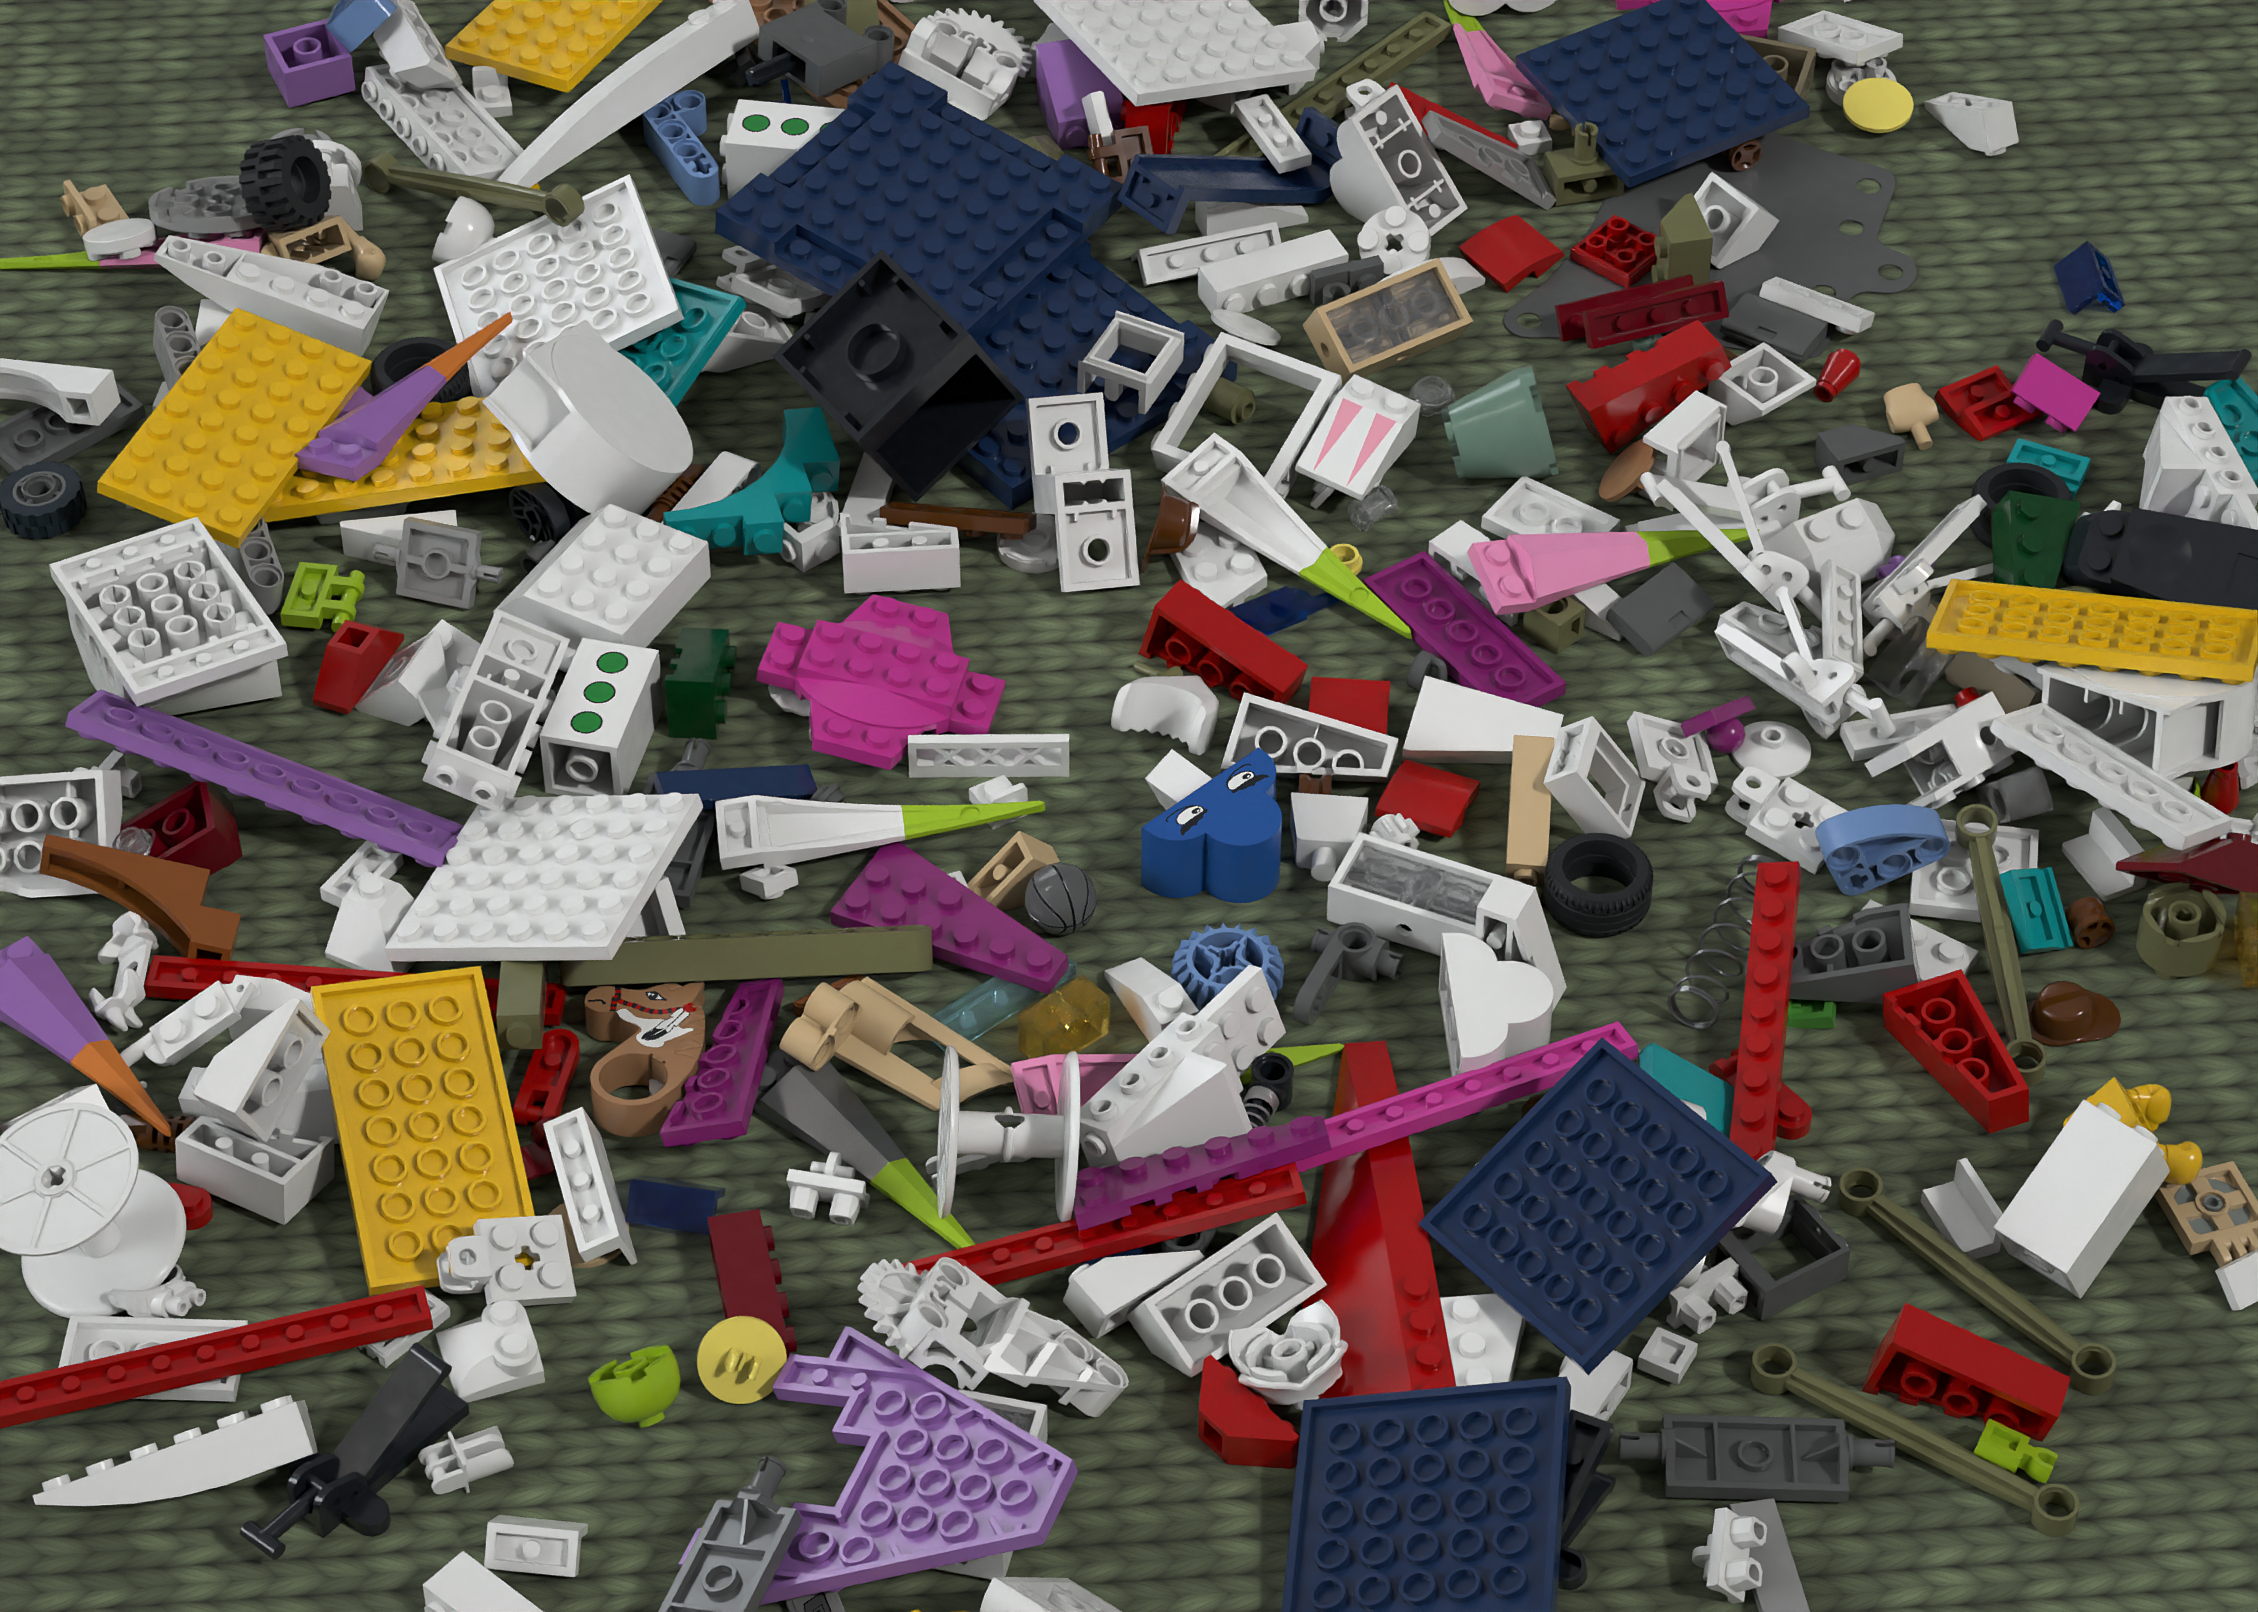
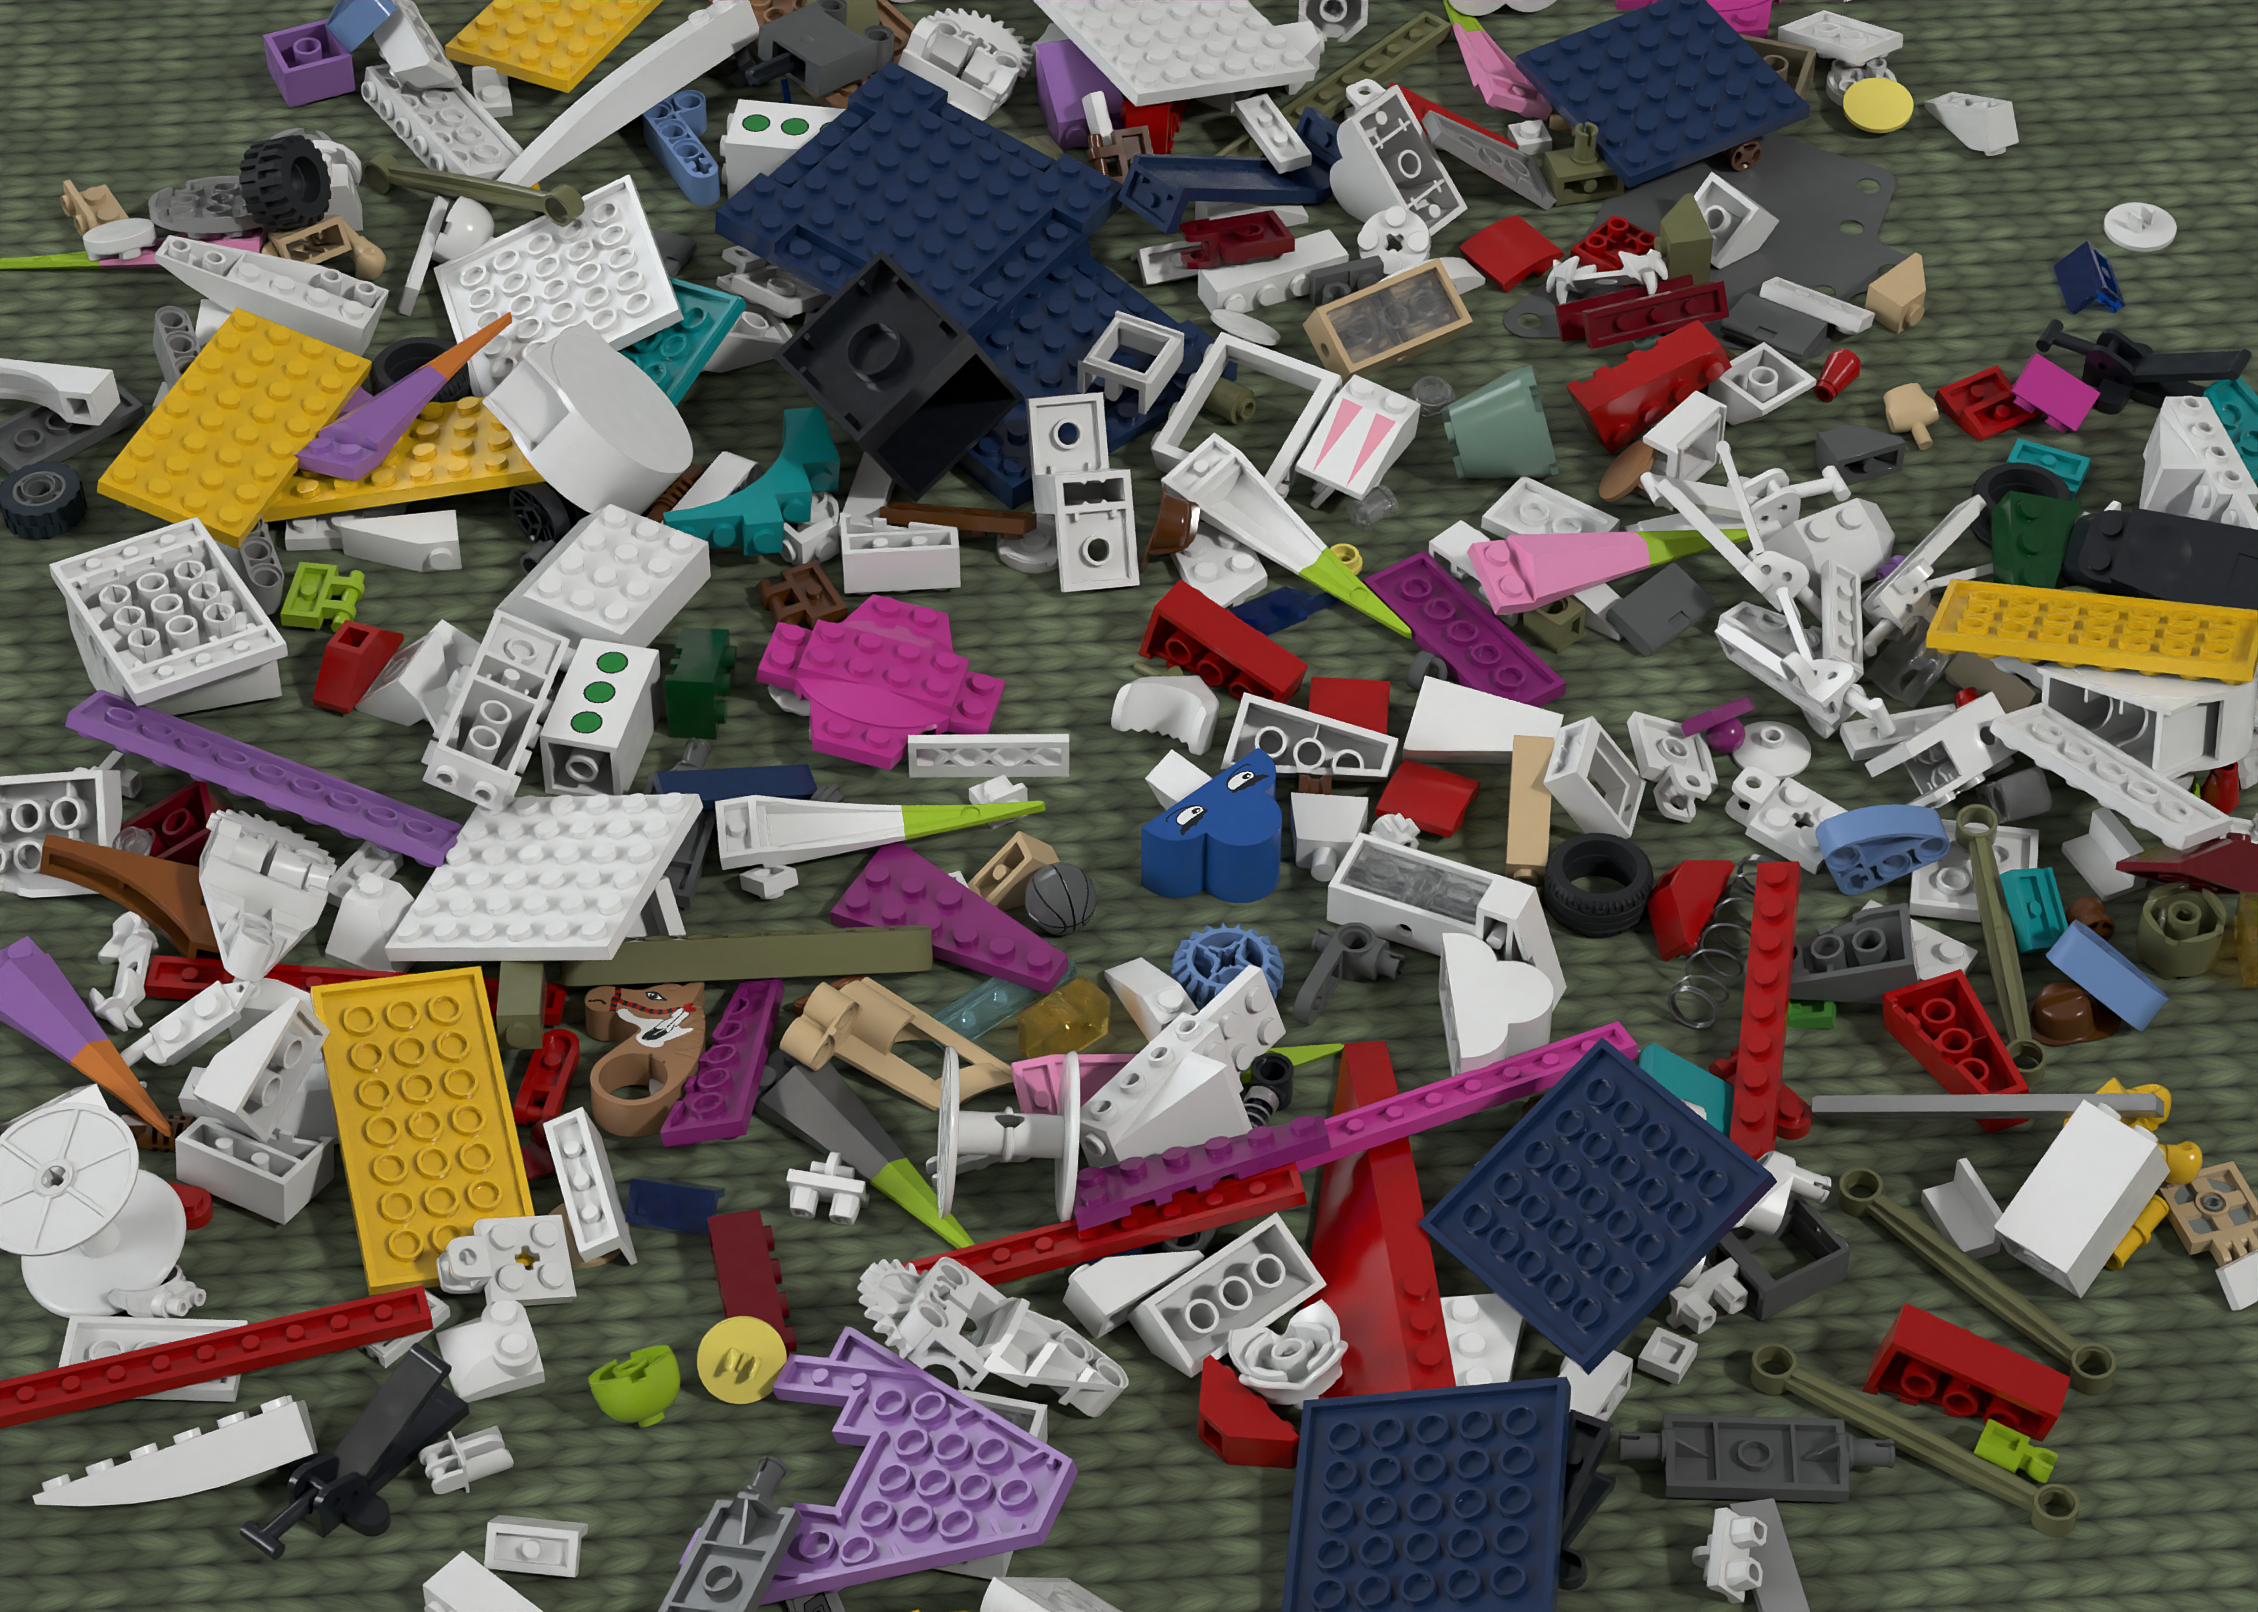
(260, 889): none -> white connector
(317, 531): none -> white plate
(423, 255): none -> white tile
(438, 562): light grey plate -> none
(811, 593): none -> reddish brown plate
(1235, 239): none -> dark red plate
(1636, 269): none -> white piece
(1685, 903): none -> red slope
(1899, 295): none -> tan slope
(1980, 1106): none -> light grey tile
(2107, 975): none -> medium blue beam
(2139, 1233): none -> yellow pin
(2140, 227): none -> white piece

